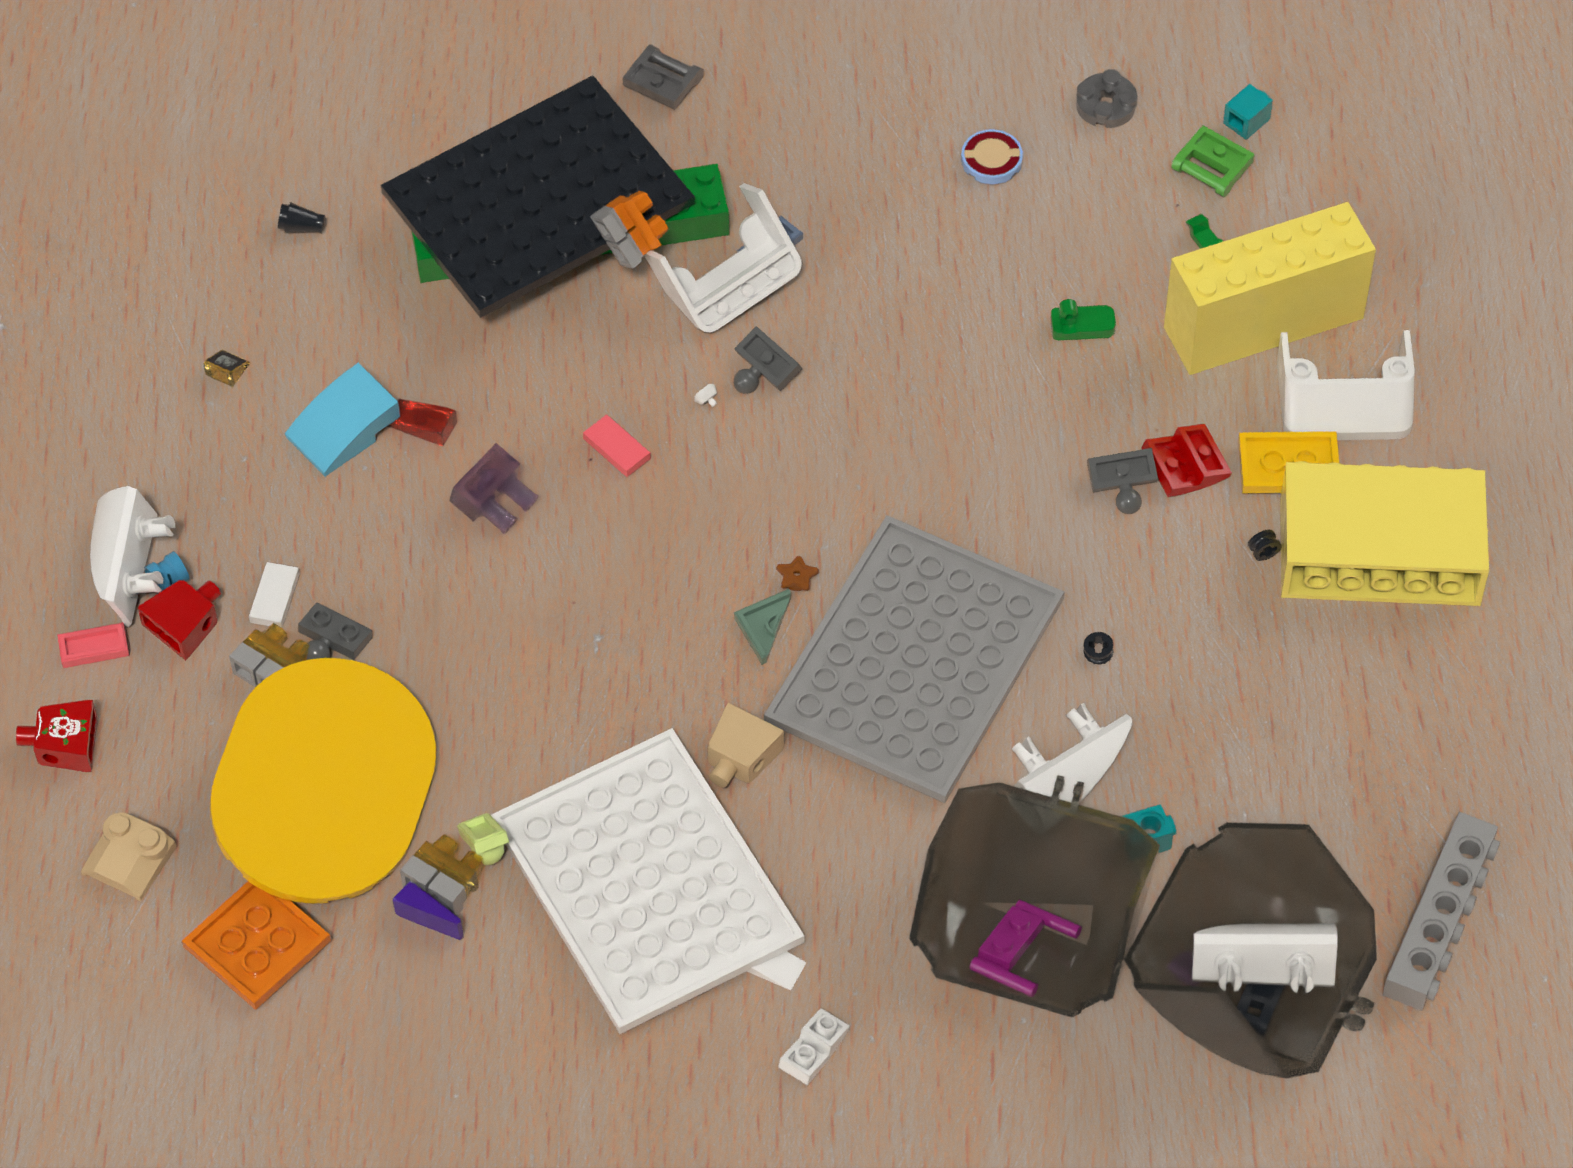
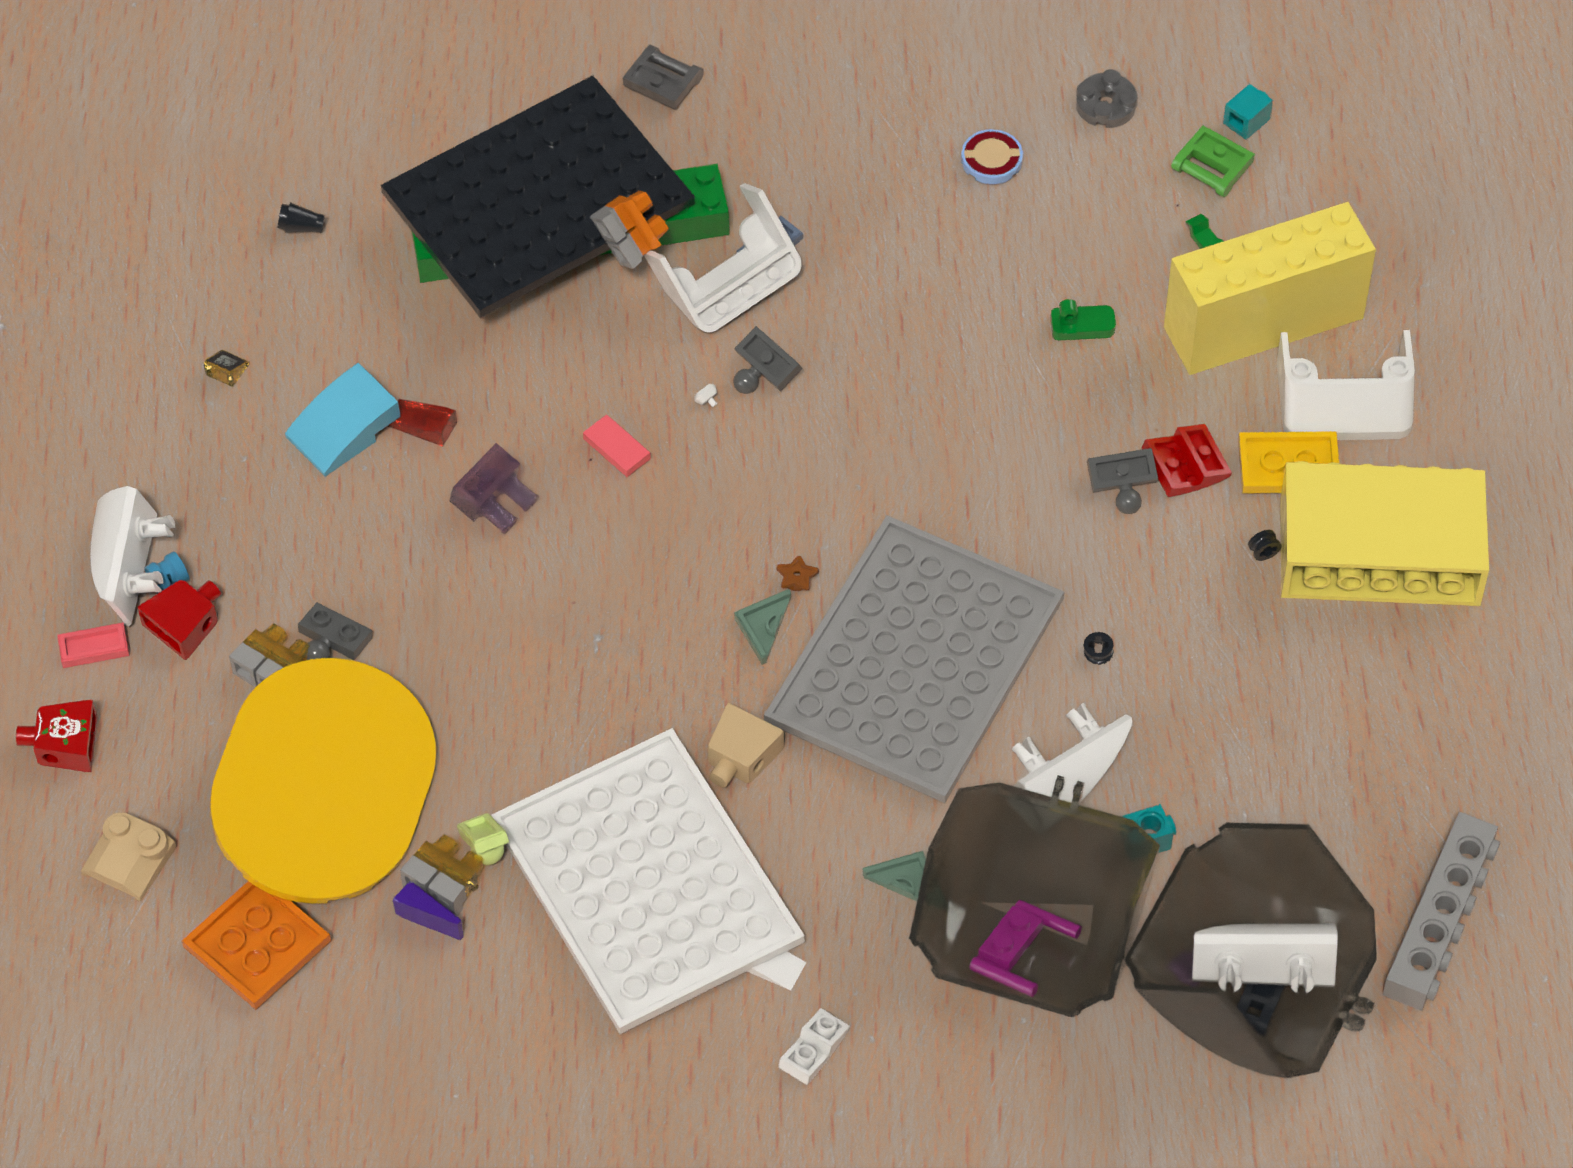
(274, 594): white tile -> none
(899, 874): none -> sand green tile

